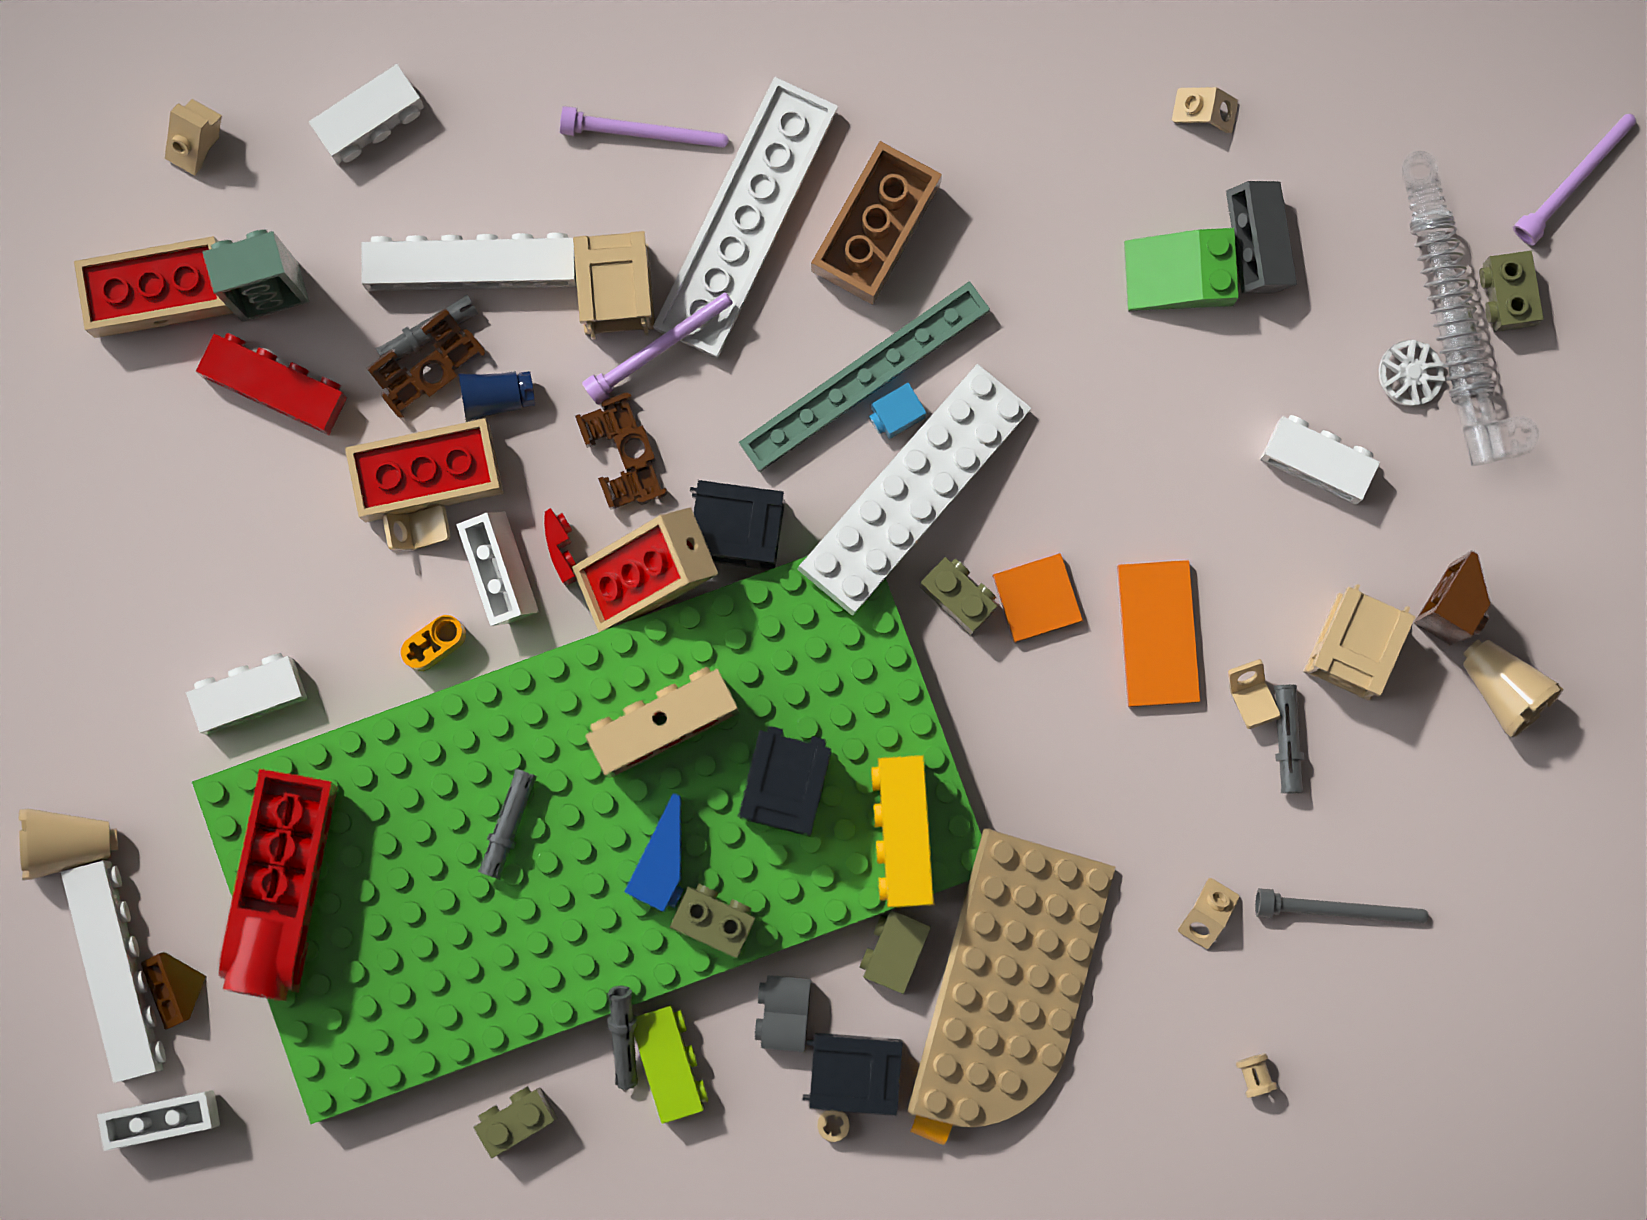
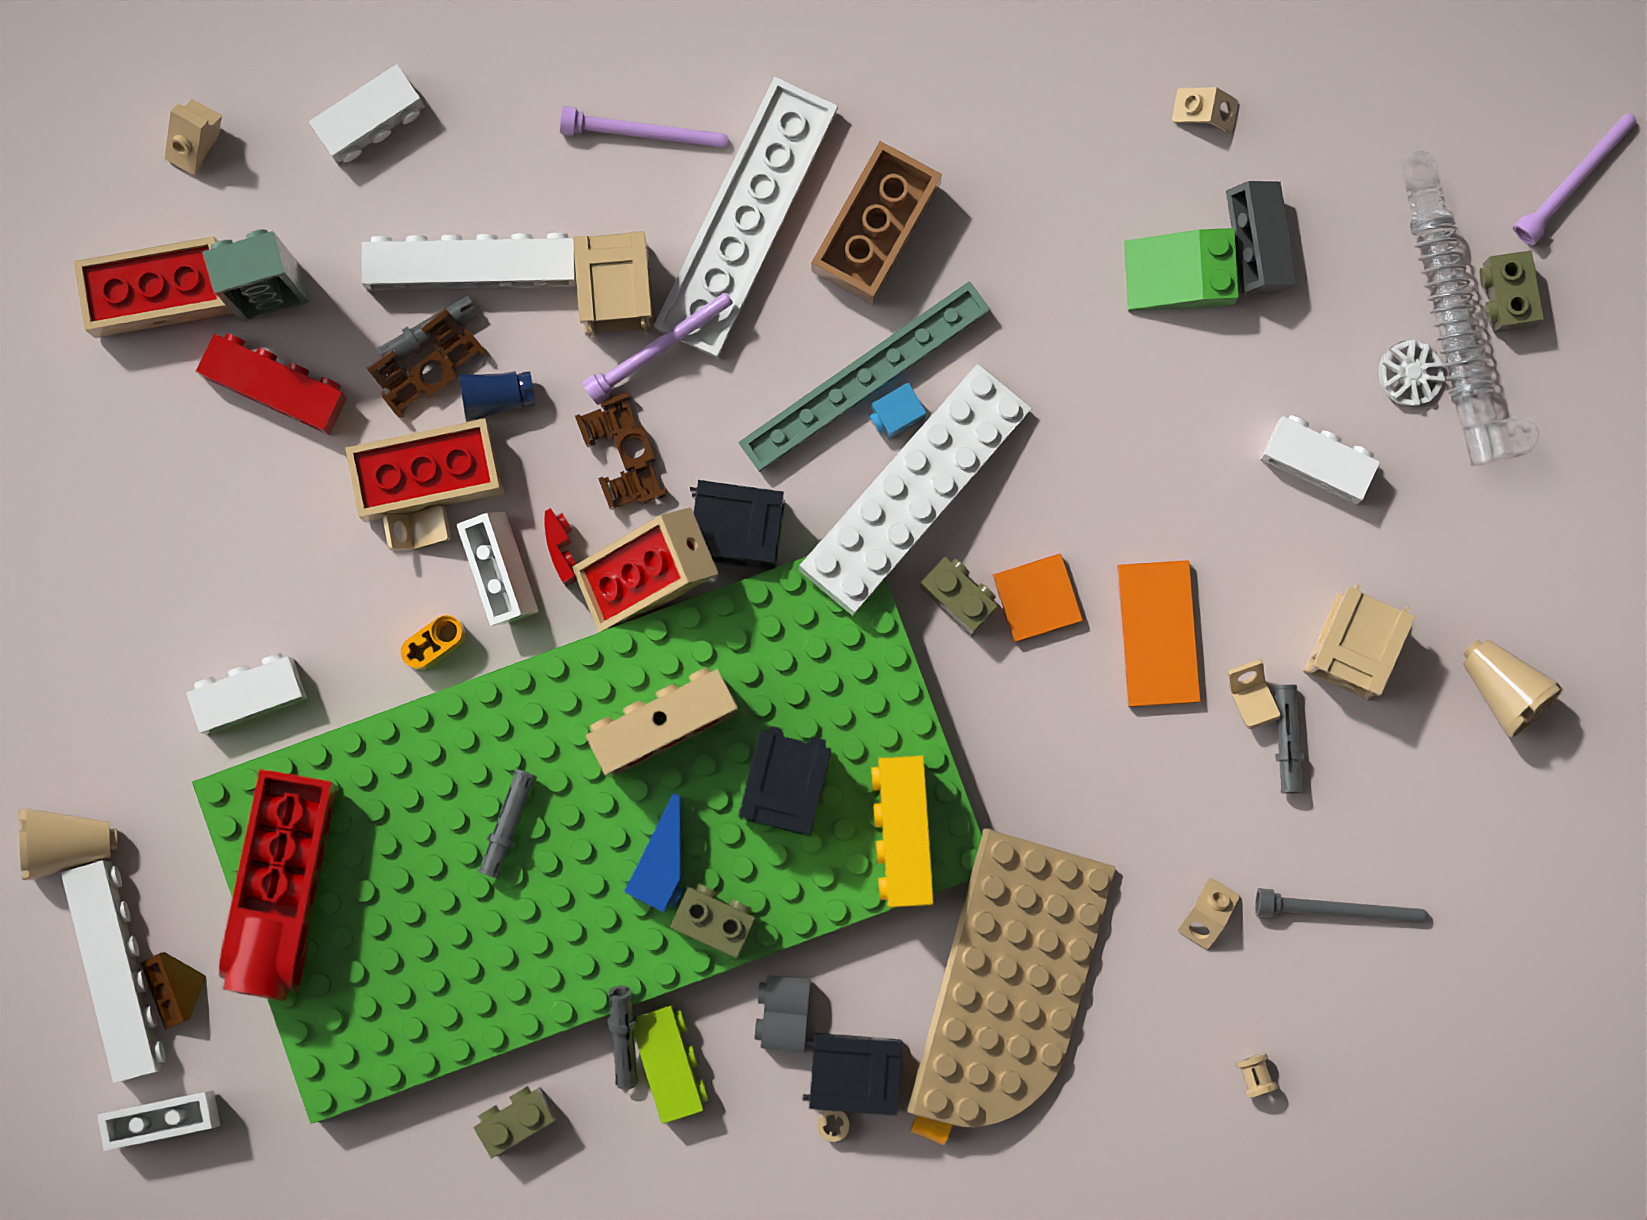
(895, 951): olive brick -> none
(1457, 602): reddish brown slope -> none

